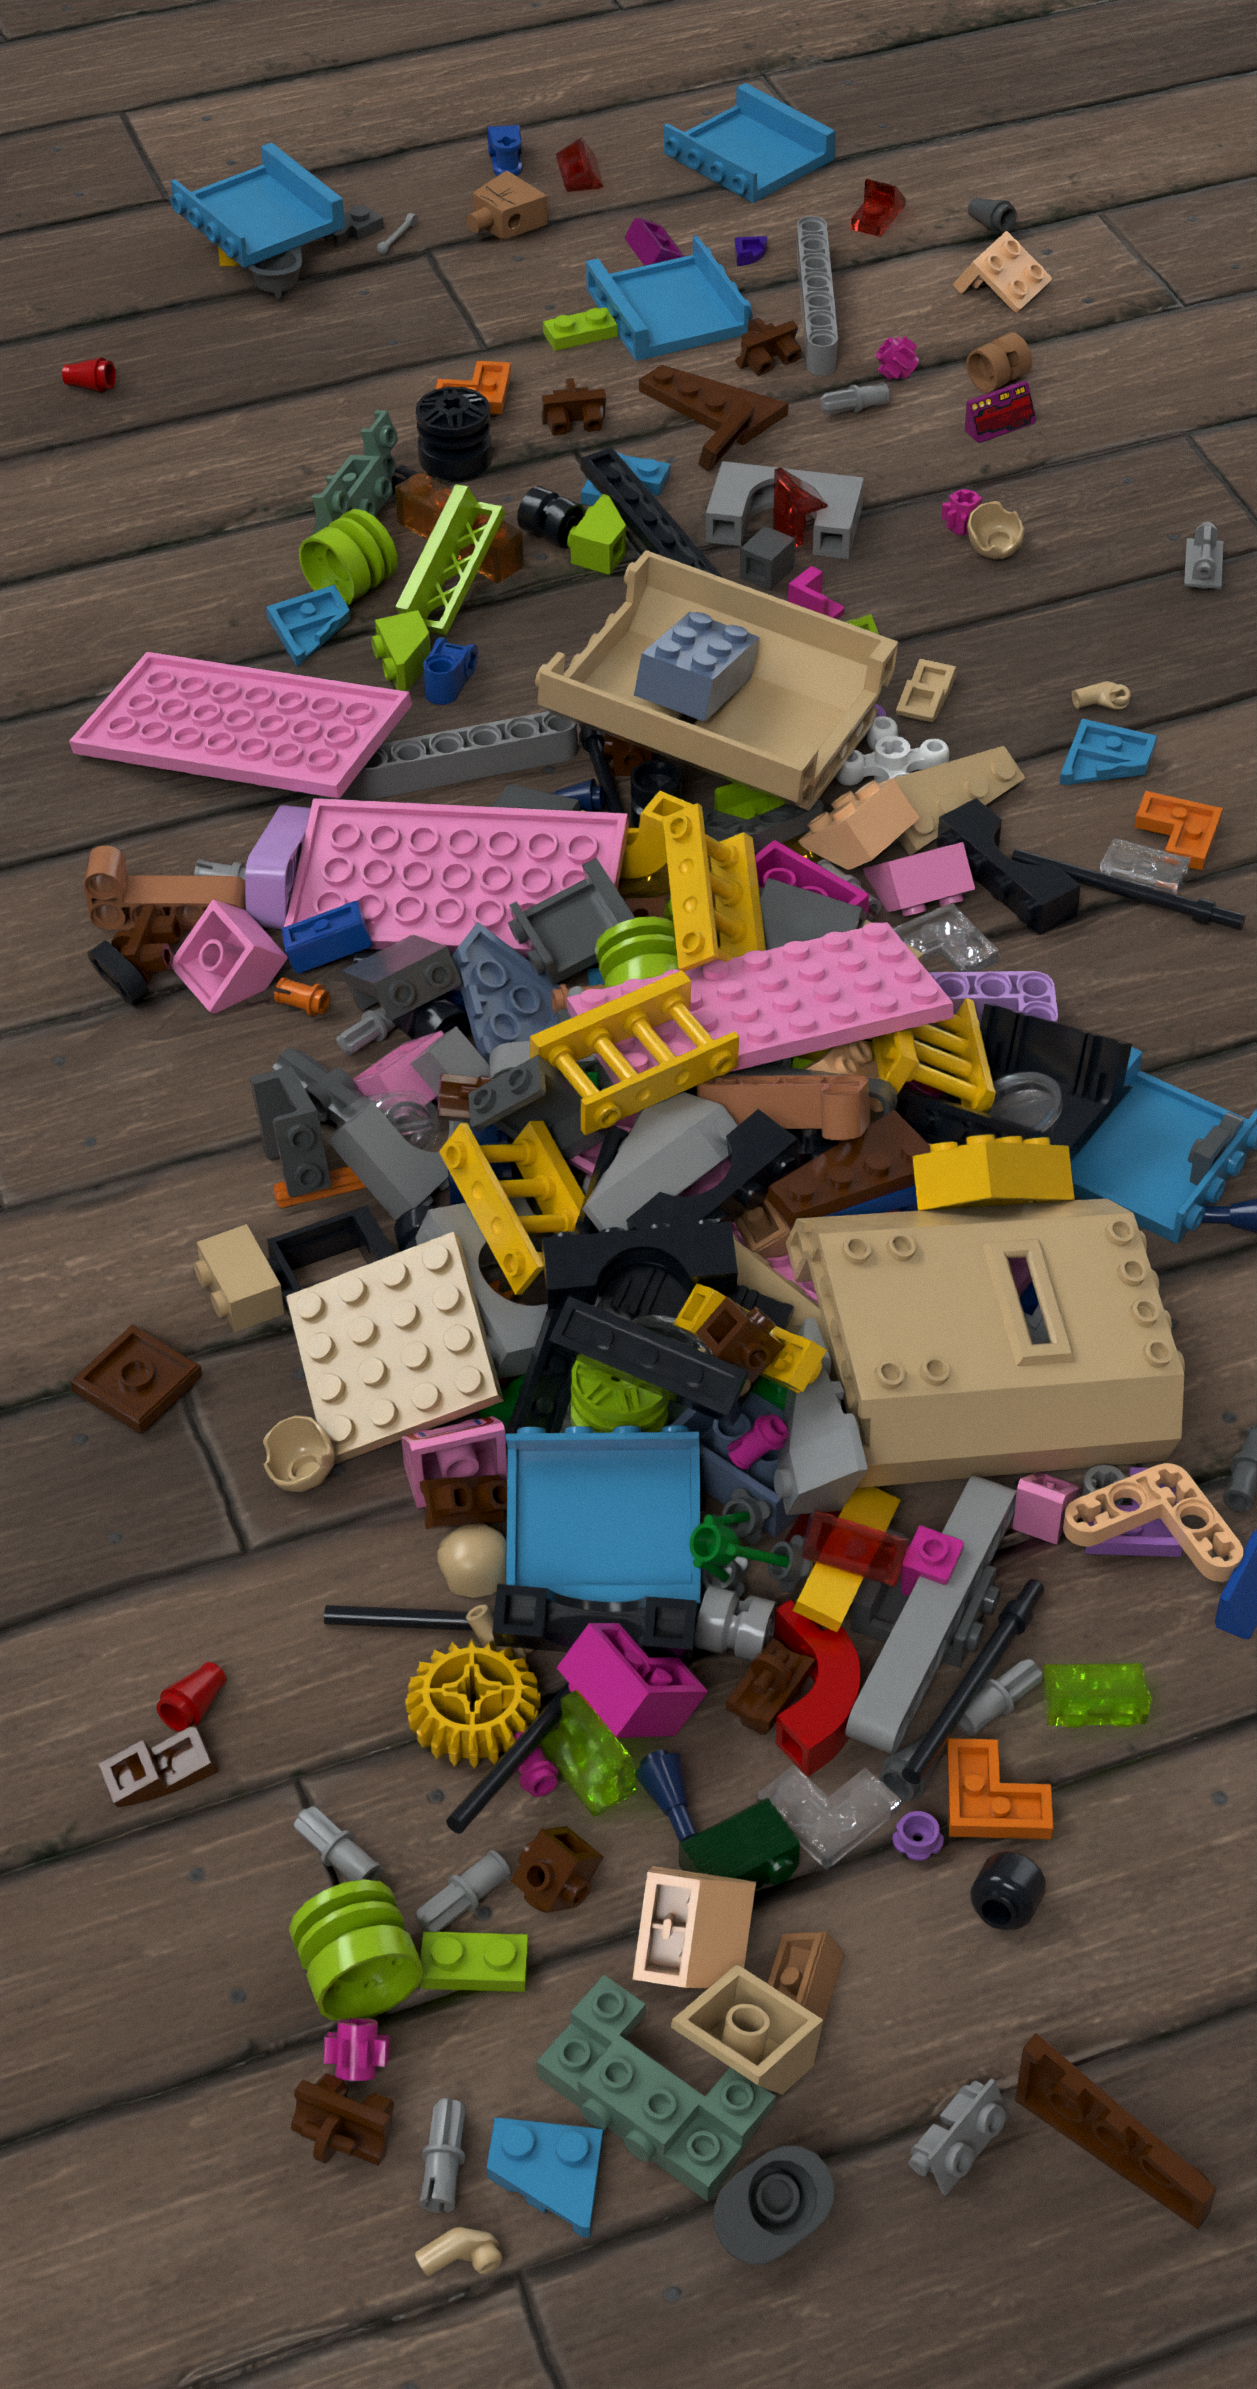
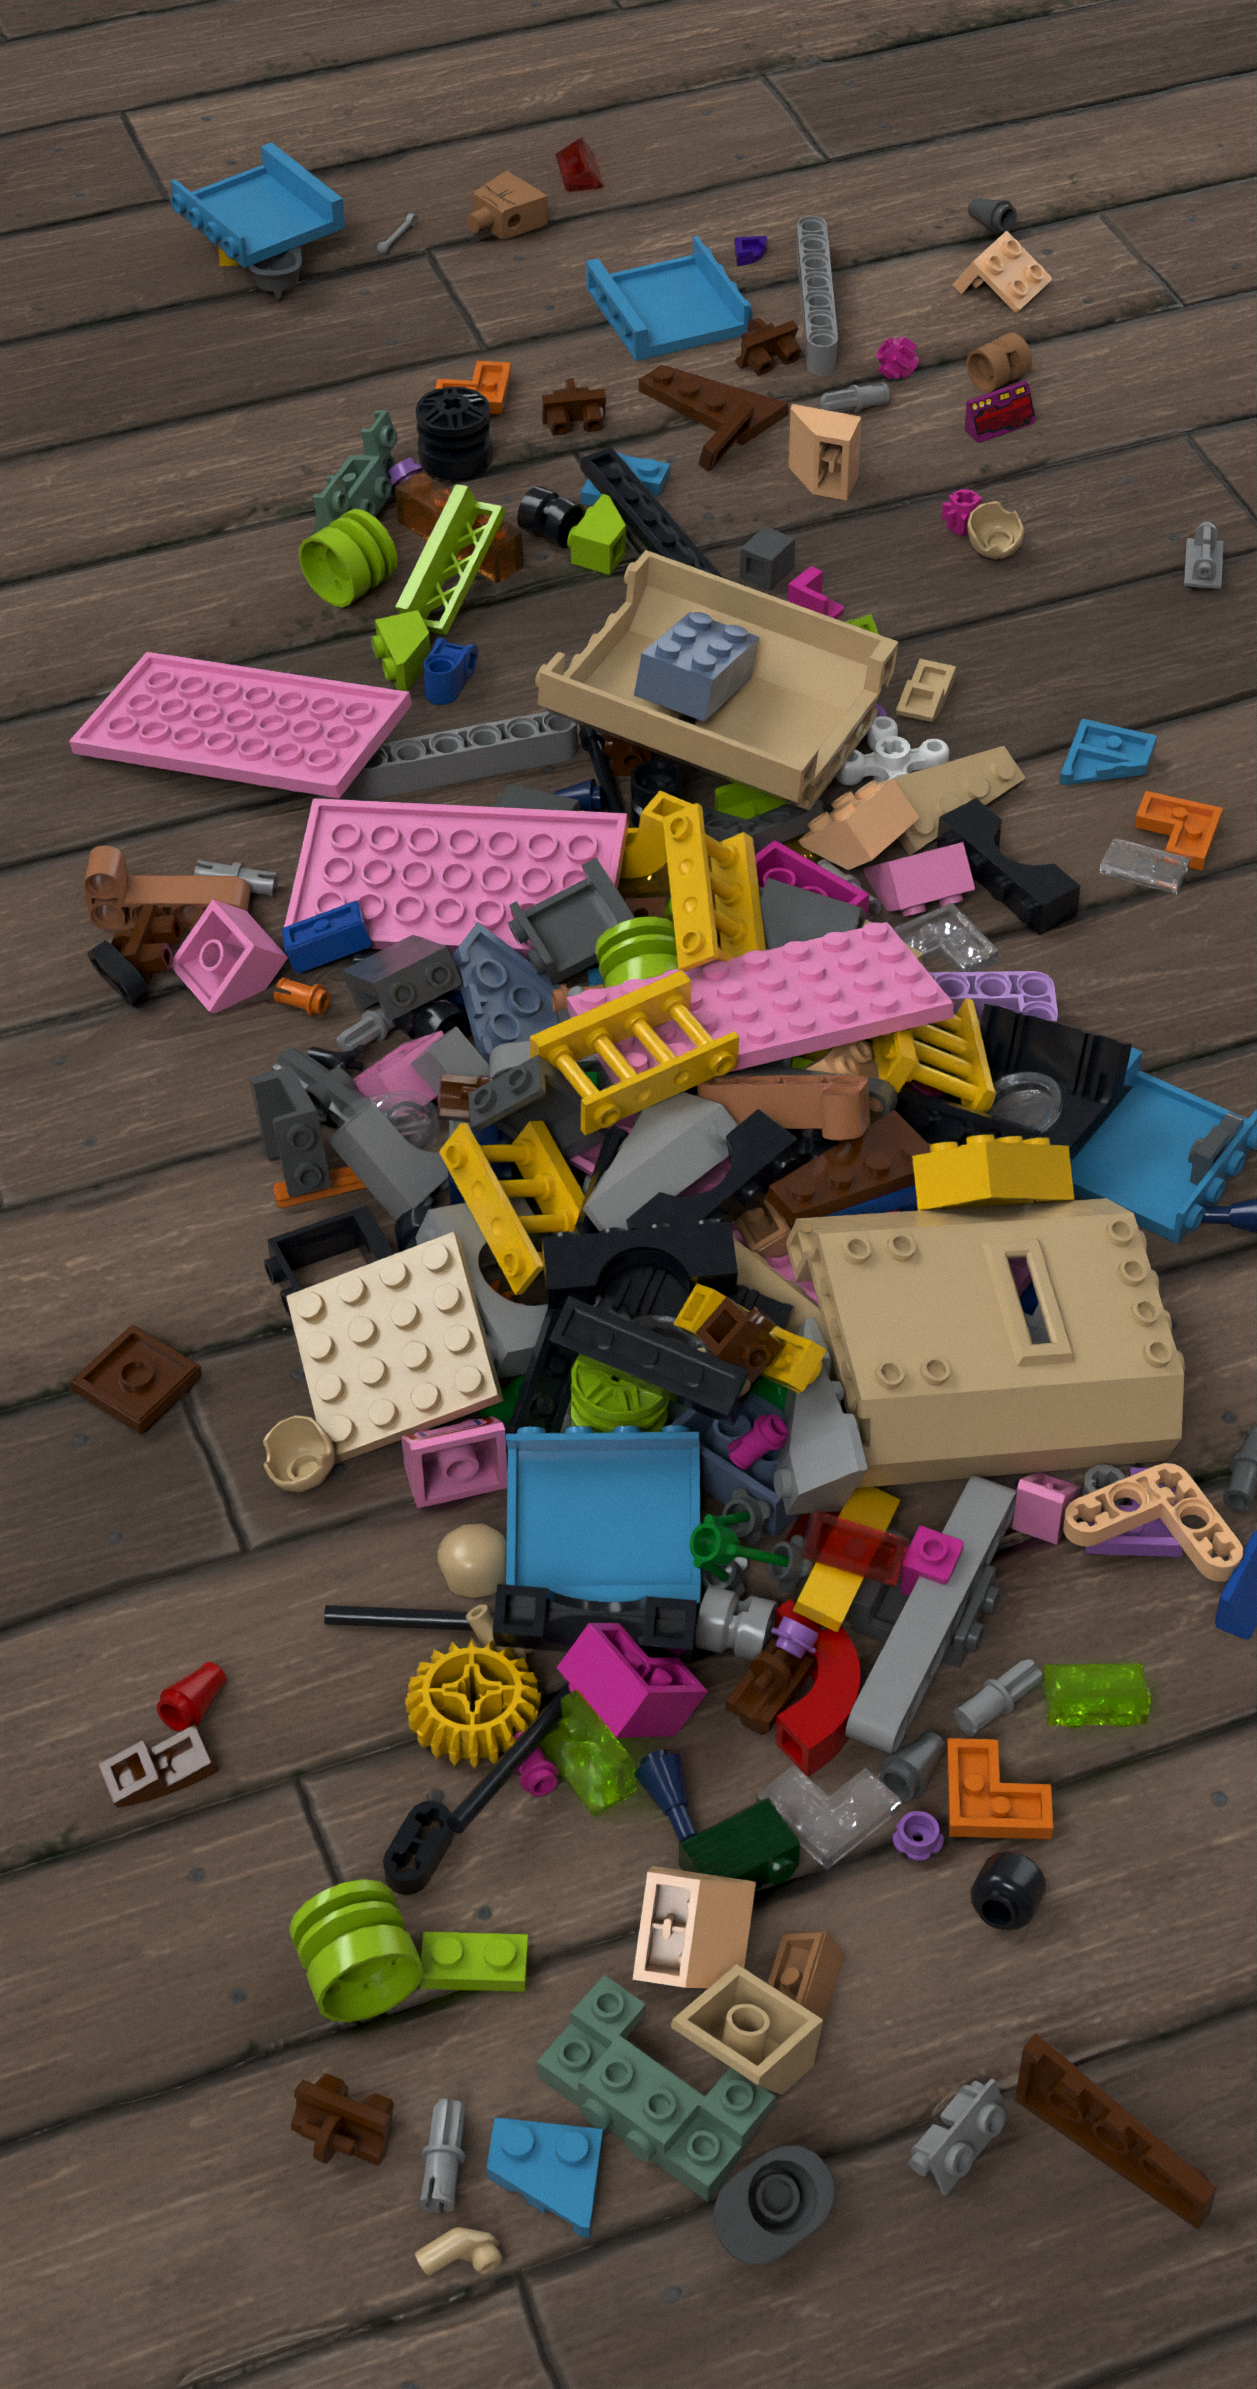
(90, 374): red cone -> none
(239, 1278): tan brick -> none
(274, 865): lavender beam -> none
(308, 621): dark azure wing -> none
(336, 1846): light grey axle -> none
(338, 1059): none -> black bar
(356, 2049): dark pink gear -> none
(359, 223): dark grey plate -> none
(404, 470): none -> medium lavender plate
(409, 1842): none -> black beam
(463, 1892): light grey axle -> none
(464, 1501): reddish brown hips -> none
(505, 148): blue piece -> none
(556, 1870): reddish brown brick -> none
(580, 328): lime plate -> none
(651, 242): magenta slope -> none
(749, 489): light grey arch -> none
(753, 145): dark azure panel -> none
(791, 502): clear red slope -> none
(795, 1638): none -> medium lavender plate
(824, 450): none -> light nougat slope
(879, 208): clear red slope -> none
(1012, 1622): black bar -> none
(1103, 694): tan arm -> none
(1202, 911): black bar -> none

